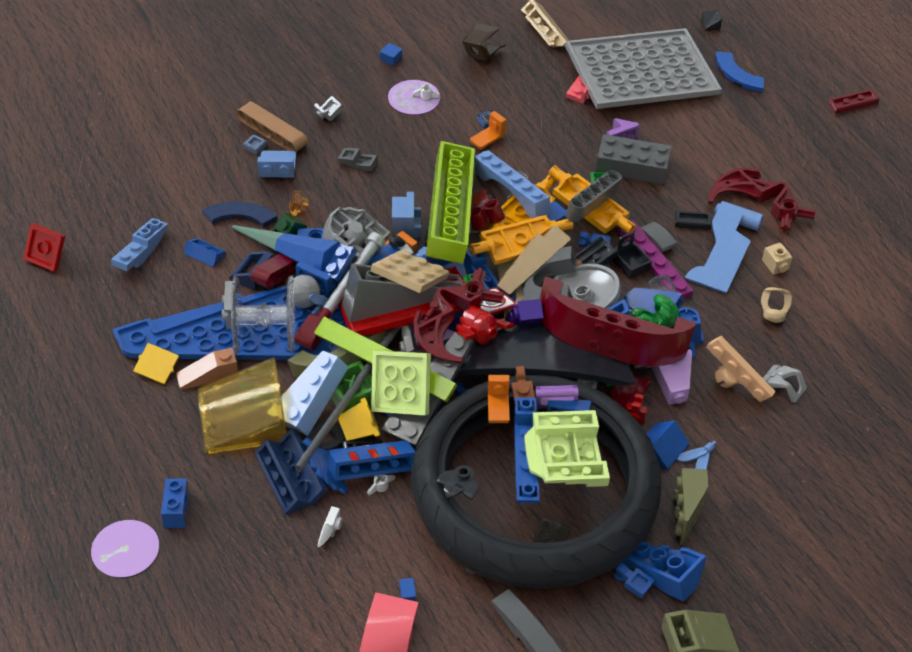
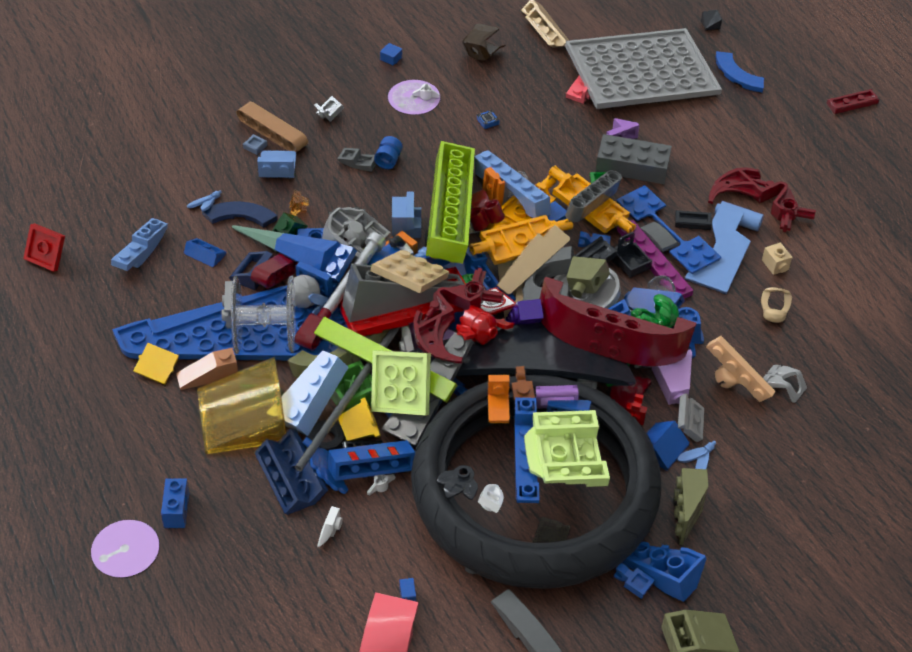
(206, 201): none -> medium blue piece
(388, 152): none -> blue wheel
(491, 498): none -> white plate
(493, 185): none -> orange plate
(495, 131): orange bracket -> none
(586, 275): none -> olive torso
(691, 254): none -> blue hinge
(691, 417): none -> light grey plate

